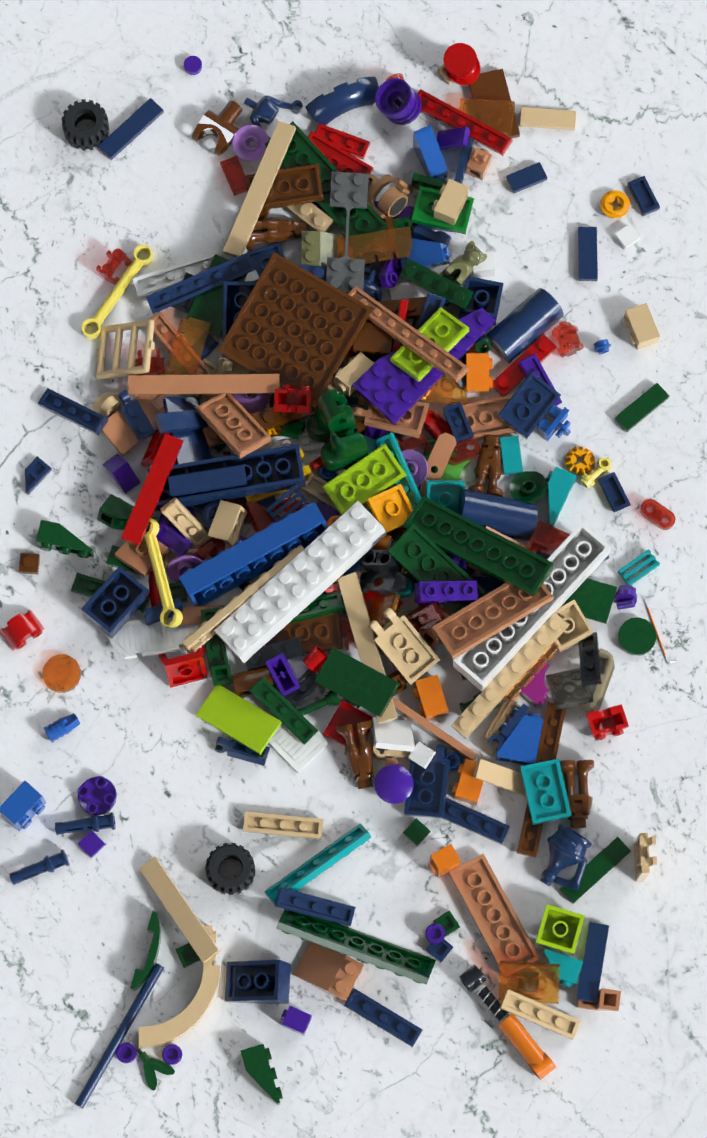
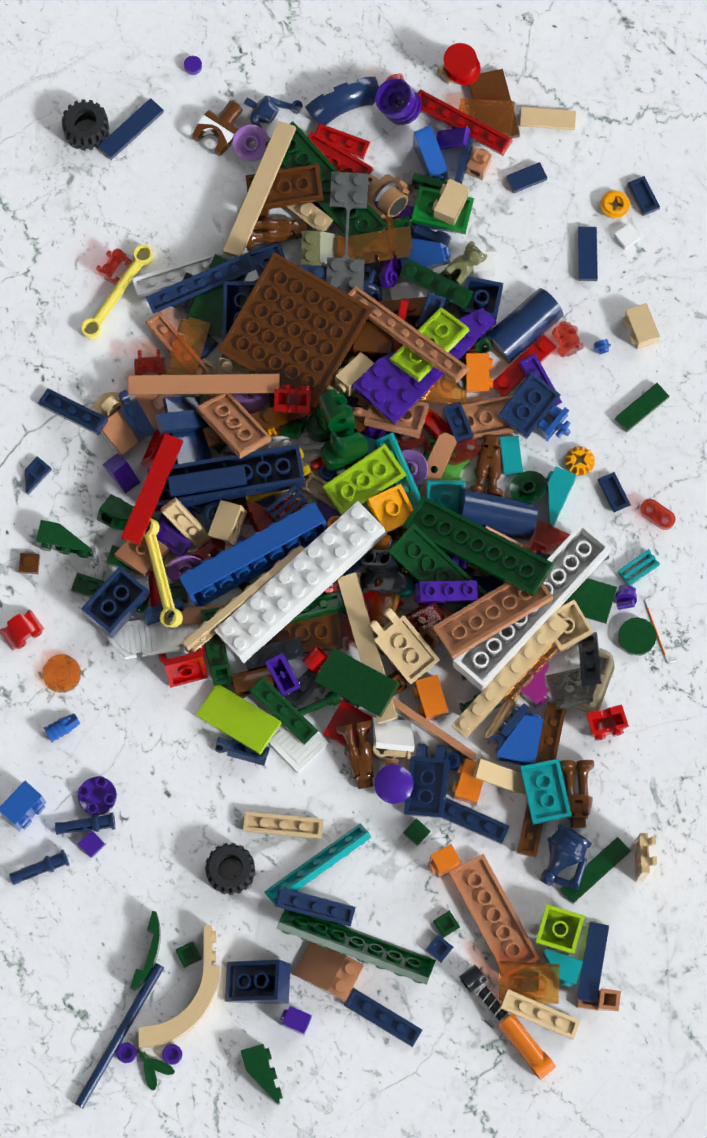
(131, 369): tan bar -> none
(179, 909): tan tile -> none
(234, 175): clear red tile -> none
(422, 755): white tile -> none
(435, 934): dark purple tile -> none
(603, 467): light yellow bar -> none

